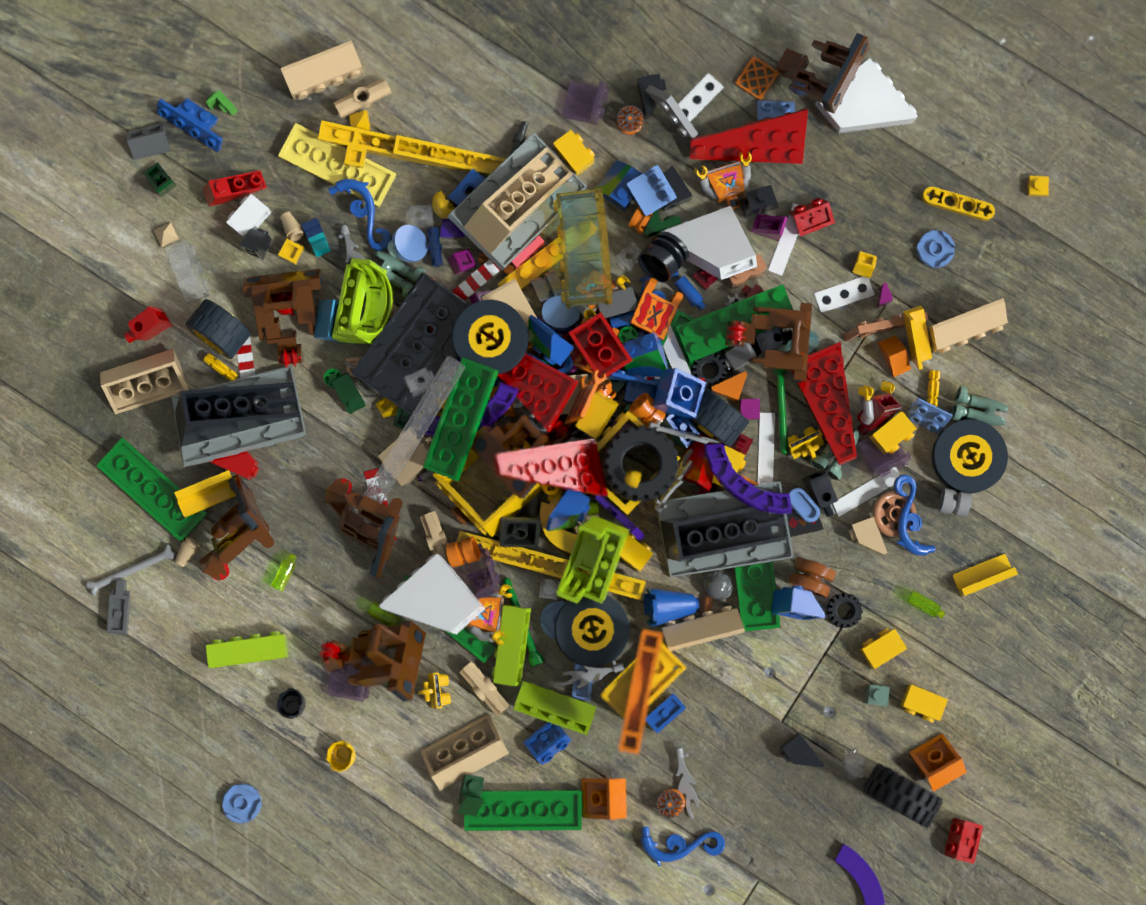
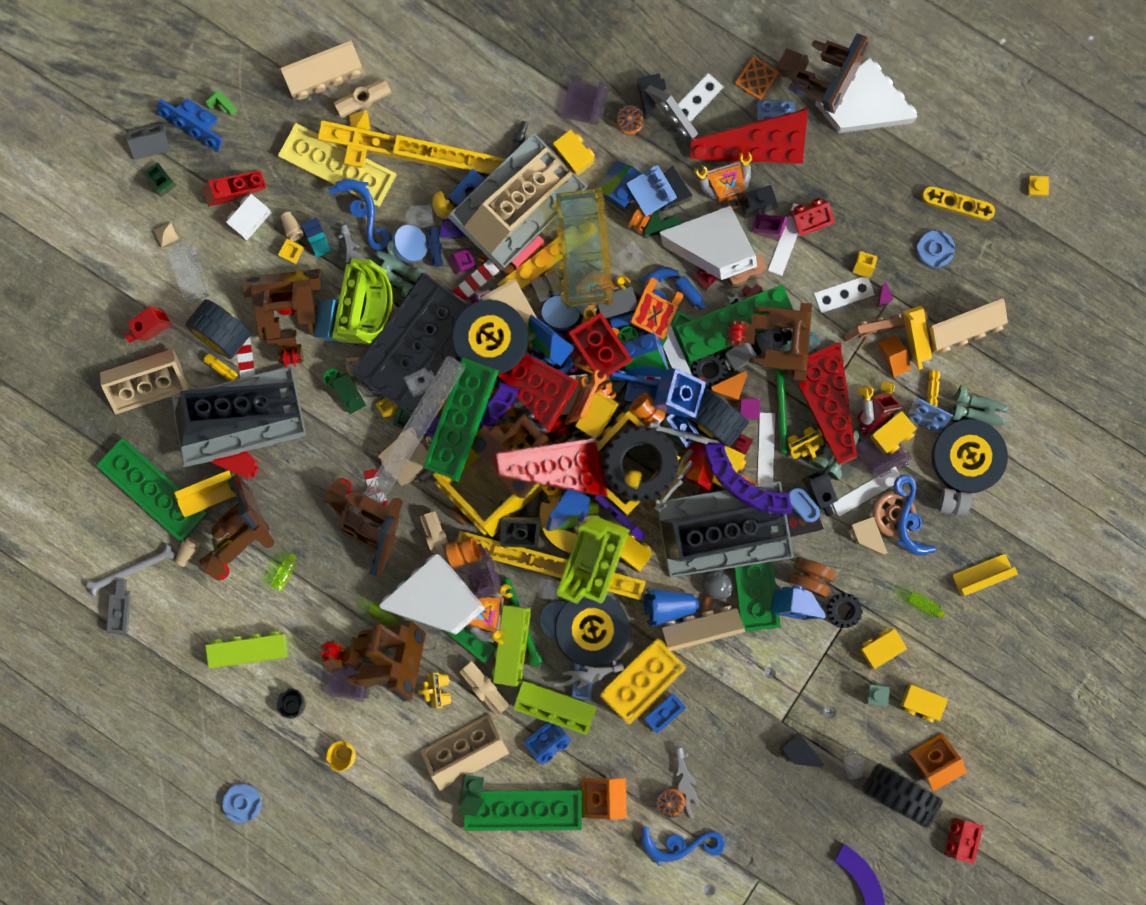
(256, 243): black slope -> none
(640, 691): orange arch -> none
(663, 256): black wheel -> none

